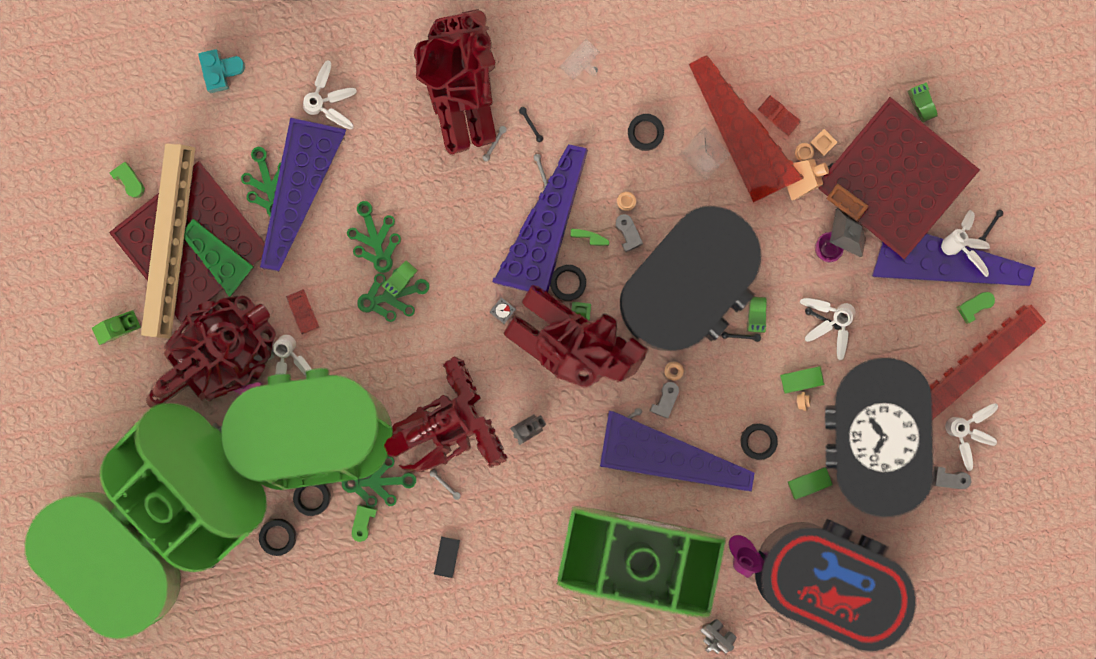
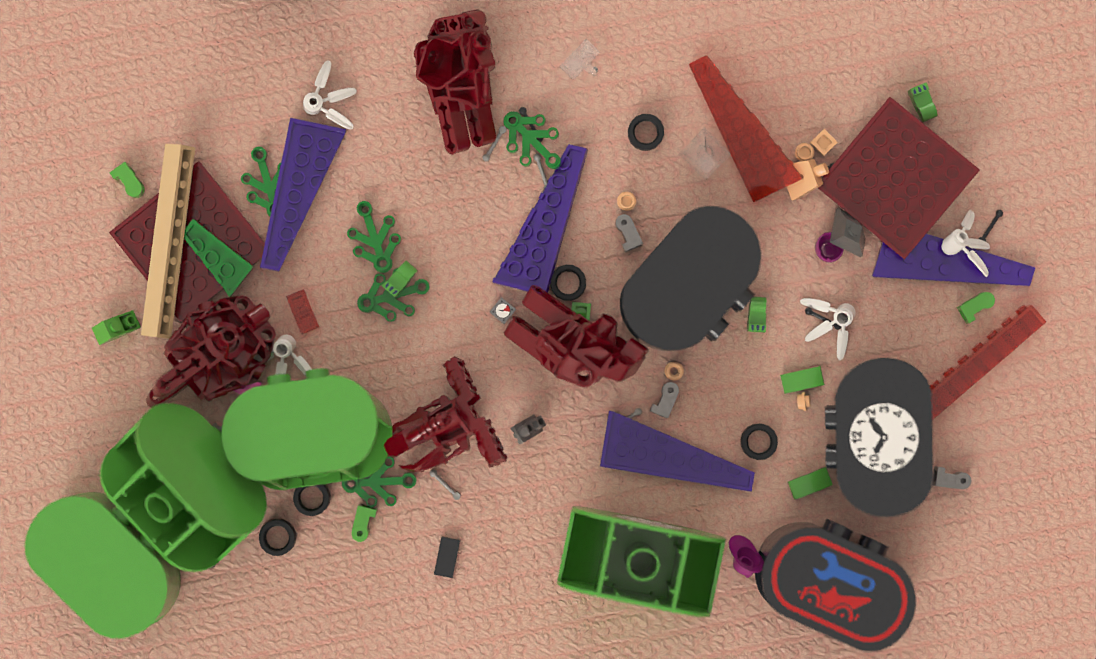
(218, 70): teal brick -> none
(529, 137): none -> green plant
(595, 239): bright green slope -> none
(715, 640): flat silver hips -> none
(756, 337): black hinge -> none
(779, 115): clear red slope -> none
(847, 202): dark orange plate -> none
(960, 427): white plant -> none

